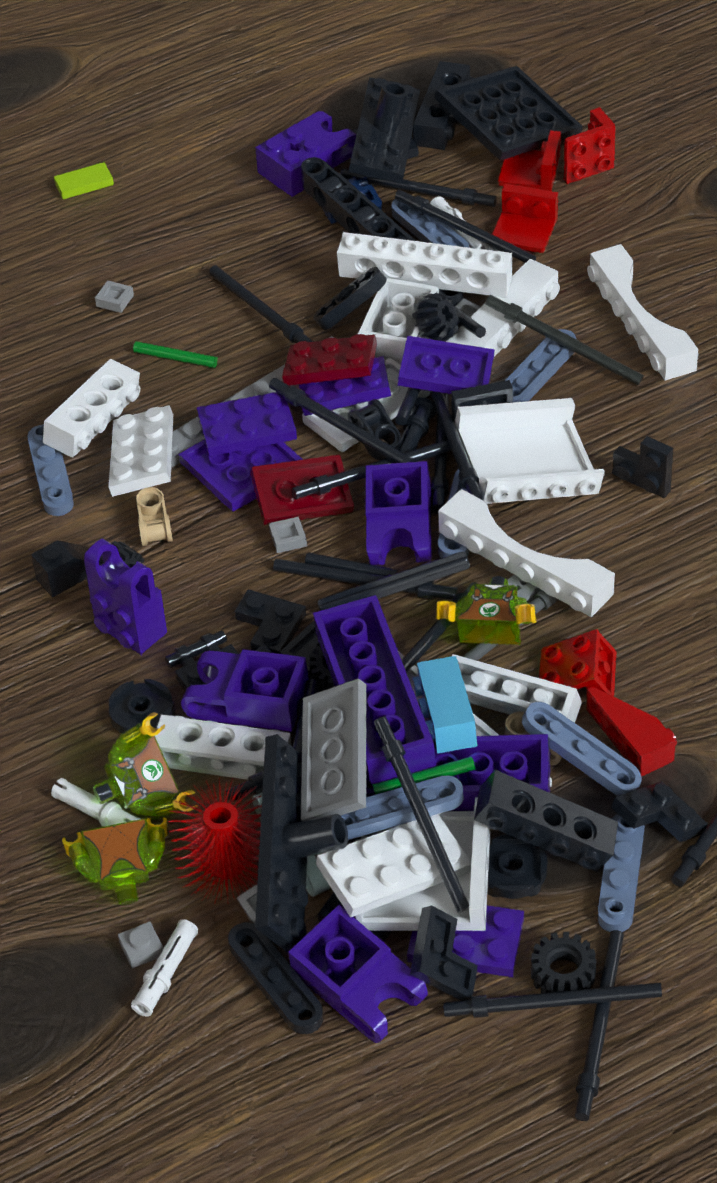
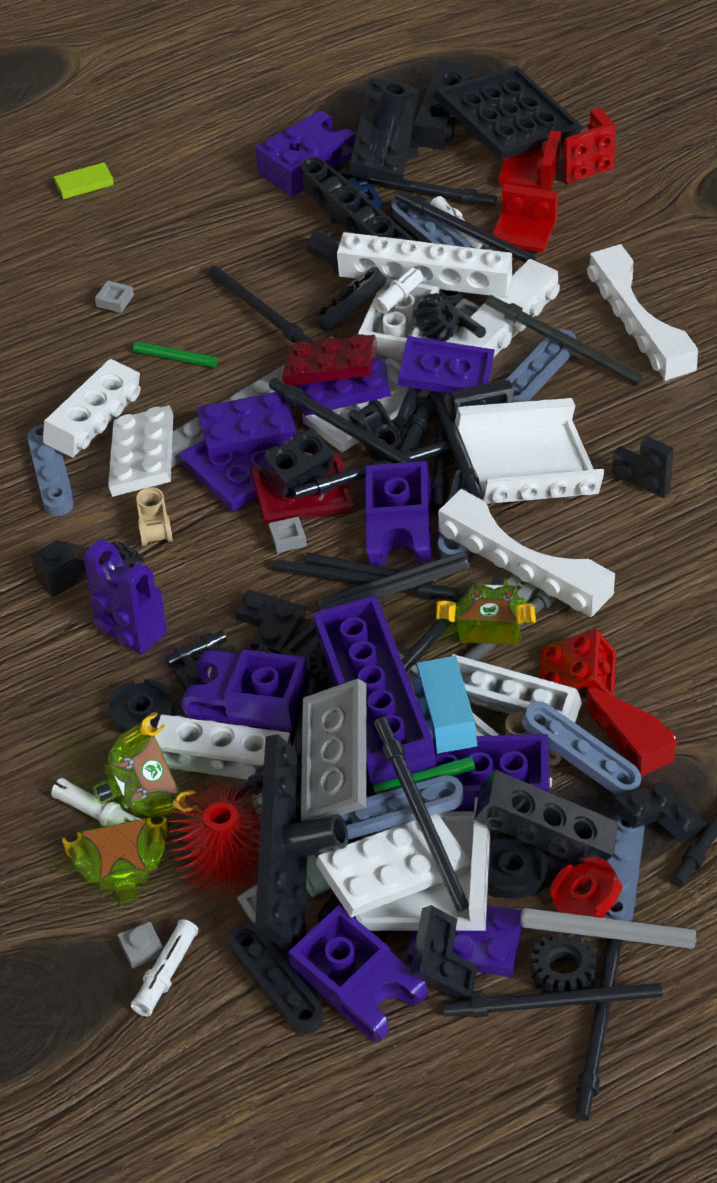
(301, 467): none -> black brick
(325, 248): none -> black piece
(398, 290): none -> white axle
(598, 900): none -> red plate
(608, 928): none -> light grey axle

